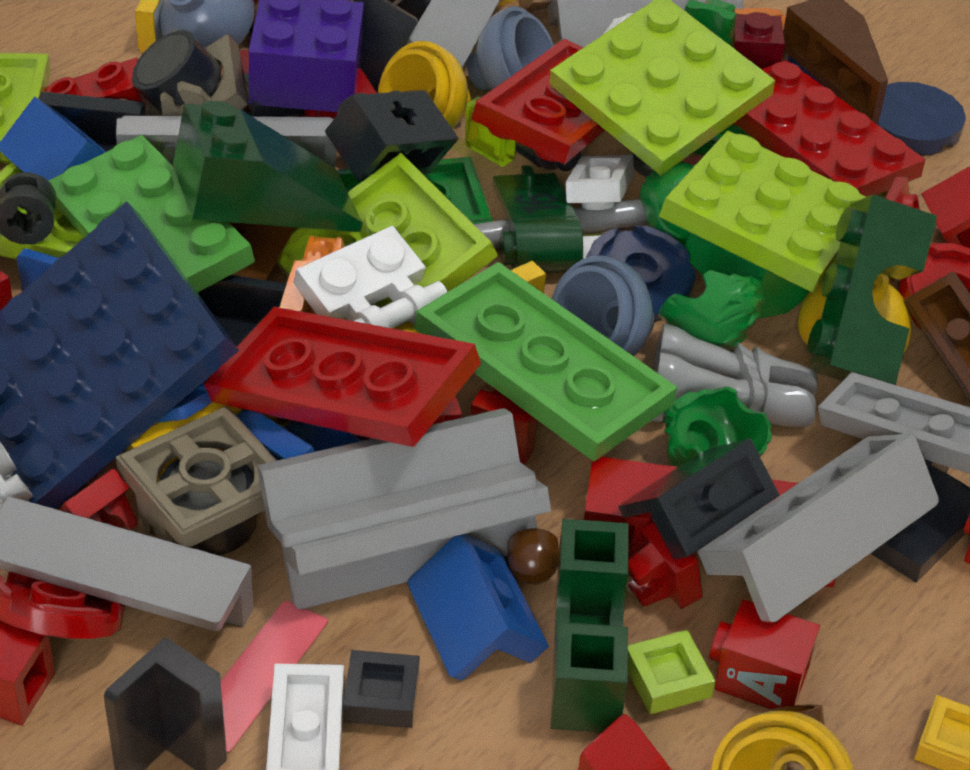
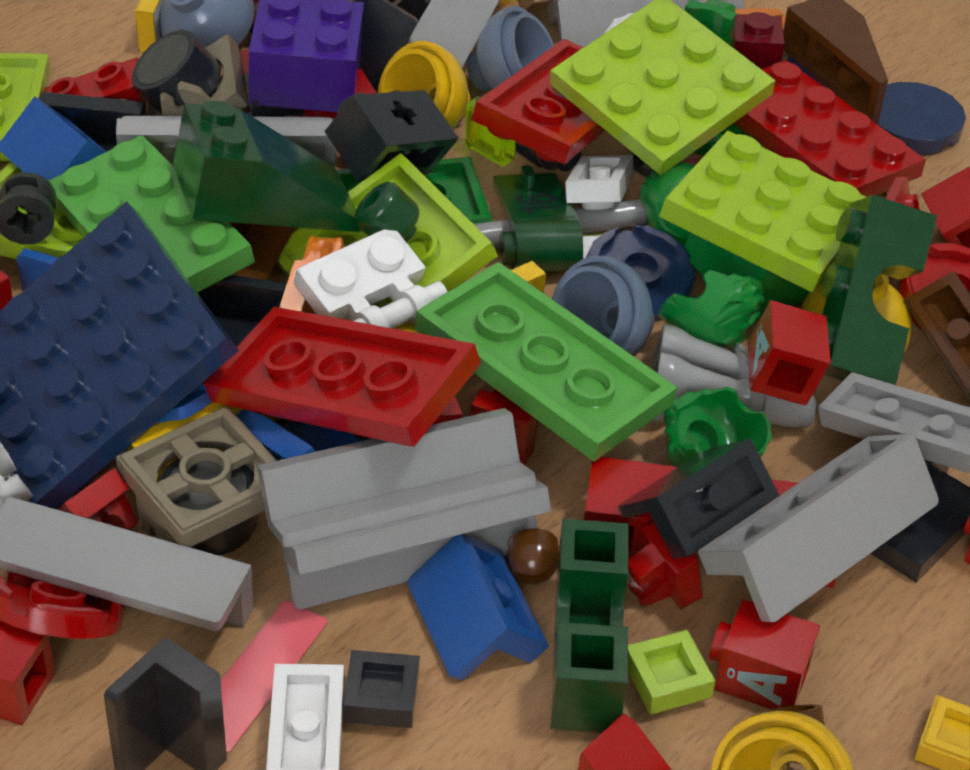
(389, 209): none -> dark green piece
(788, 353): none -> red brick

